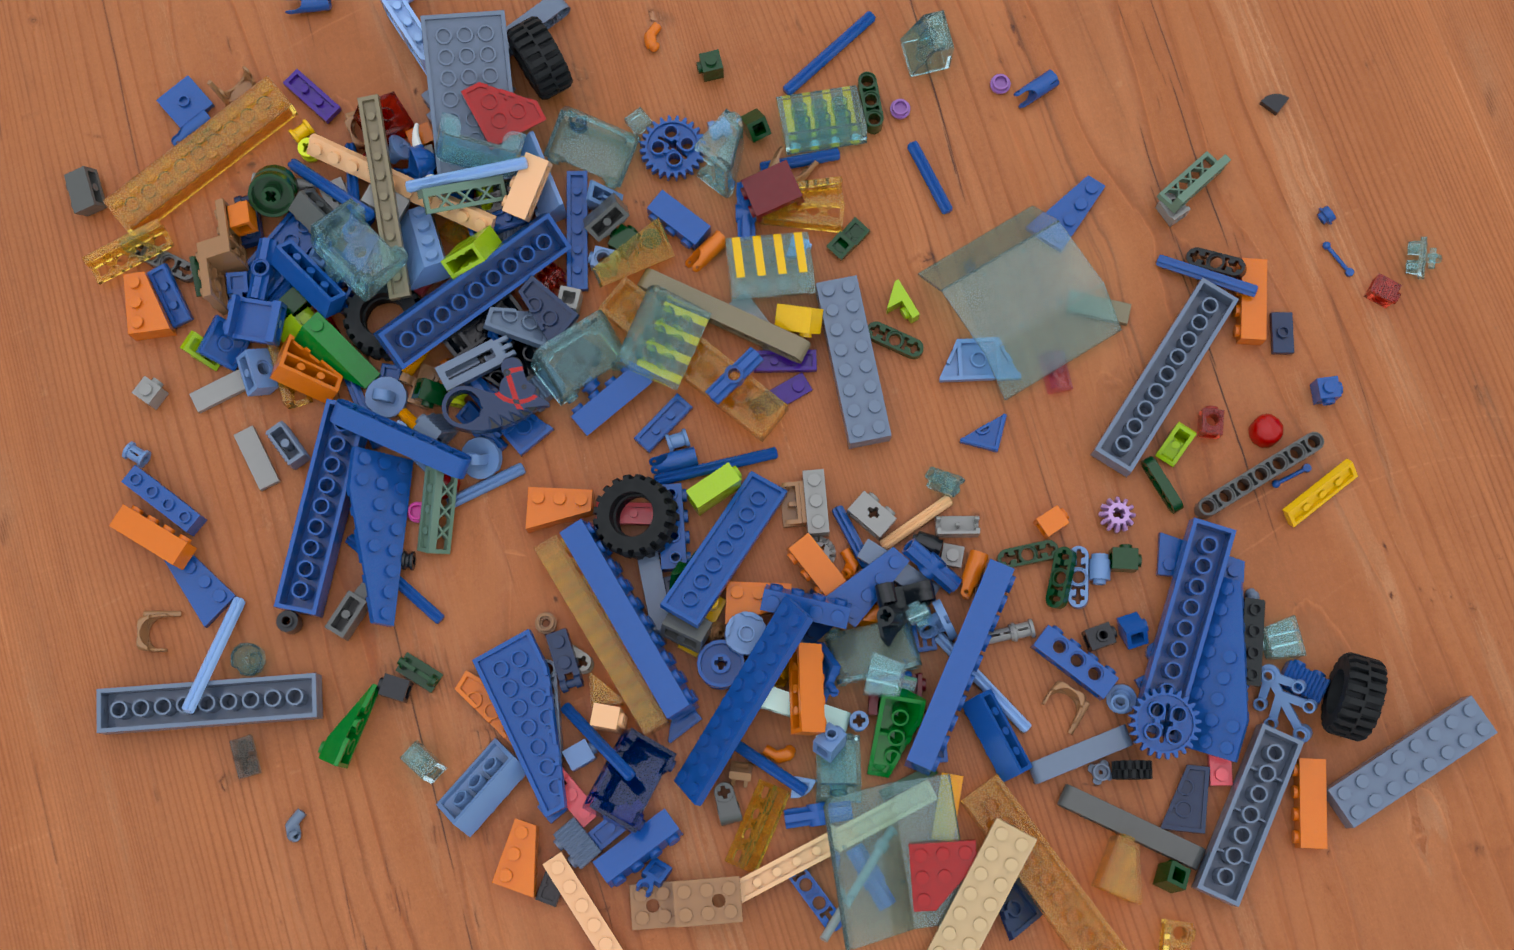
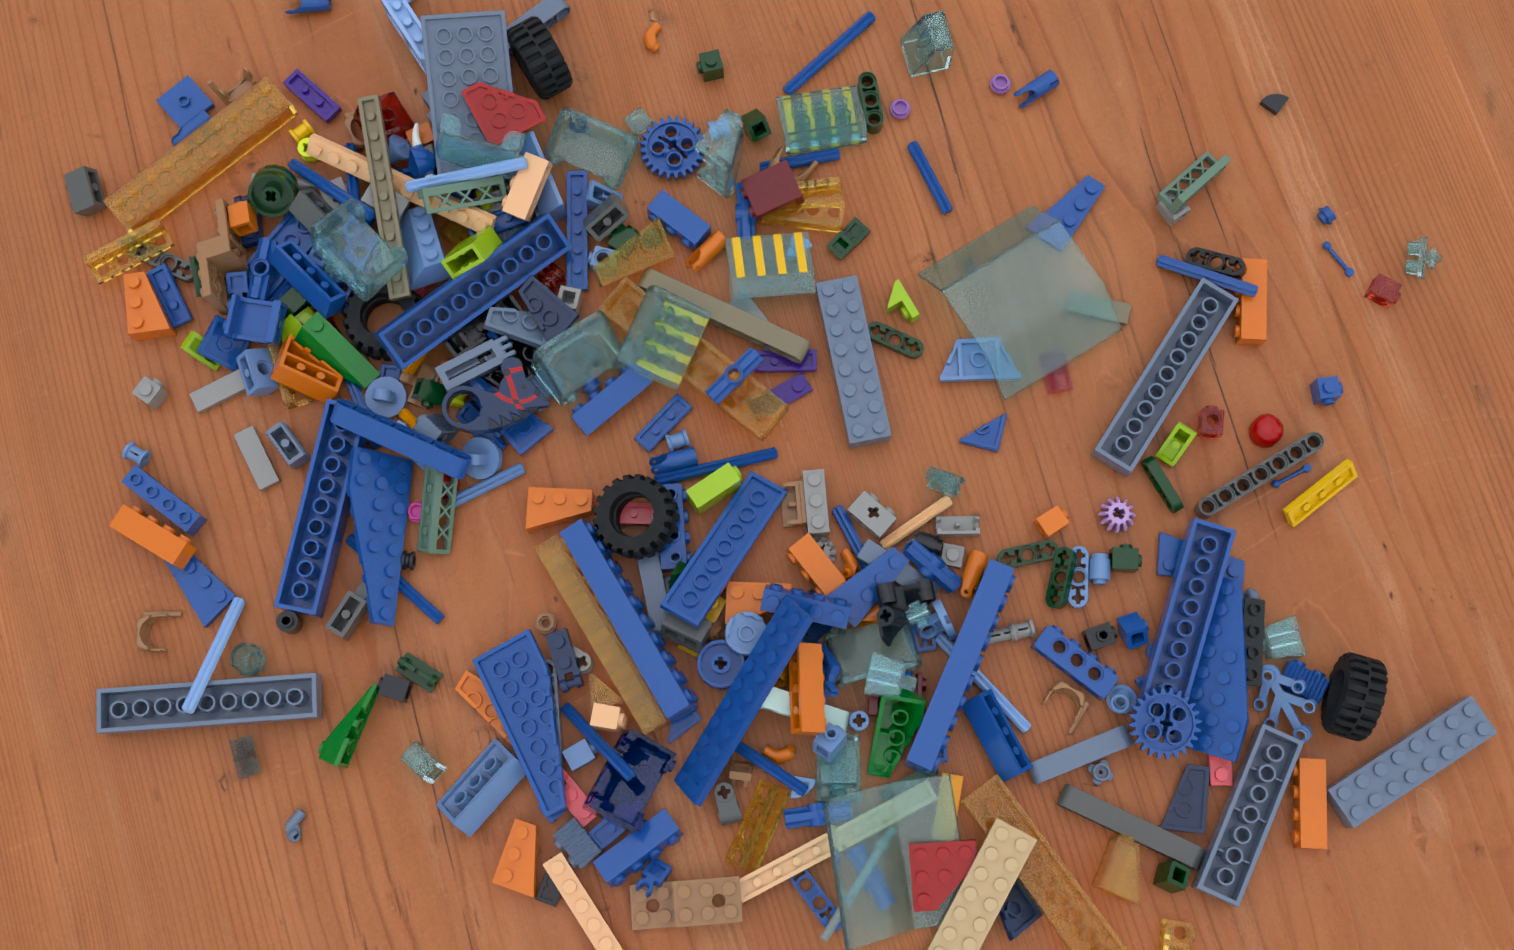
(799, 319): yellow brick -> none
(1131, 770): black tyre -> none
(1282, 333): dark blue plate -> none

